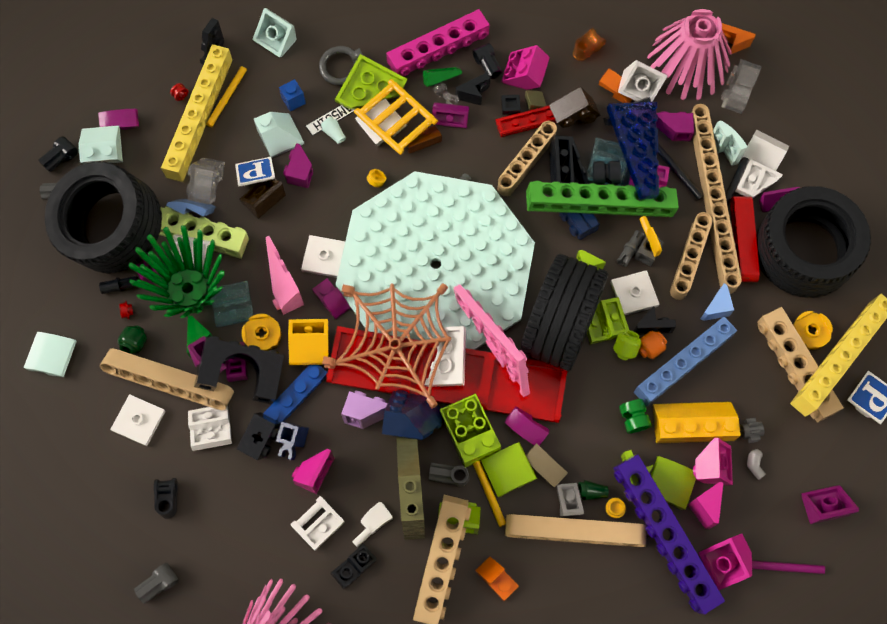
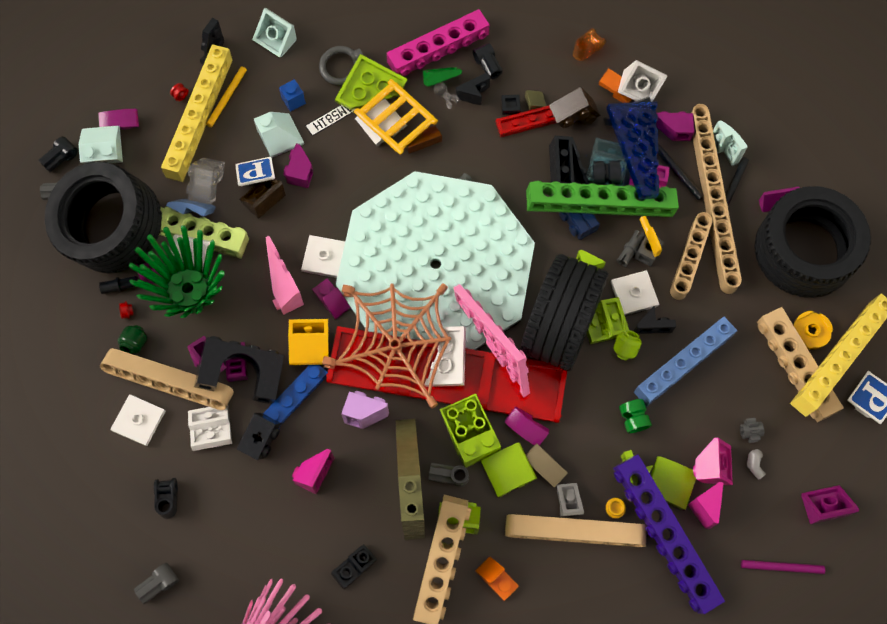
(50, 354): light aqua slope -> none
(195, 331): green slope -> none
(232, 304): clear light blue slope -> none
(269, 325): yellow plate -> none
(291, 436): dark blue brick -> none
(322, 528): white plate -> none
(333, 130): light aqua cone -> none
(372, 521): white piece -> none
(376, 178): yellow tile -> none
(410, 416): dark blue wedge -> none
(451, 115): magenta slope -> none
(489, 493): yellow bar -> none
(523, 165): tan beam -> none
(526, 68): dark pink slope -> none
(590, 490): dark green cone -> none
(652, 345): orange head -> none
(695, 422): yellow slope -> none
(697, 37): bright pink plant -> none
(720, 306): light blue slope -> none
(728, 561): dark pink slope -> none
(737, 37): orange slope -> none
(740, 86): clear brick -> none
(745, 237): red beam -> none
(756, 179): white wing -> none
(766, 150): white slope -> none

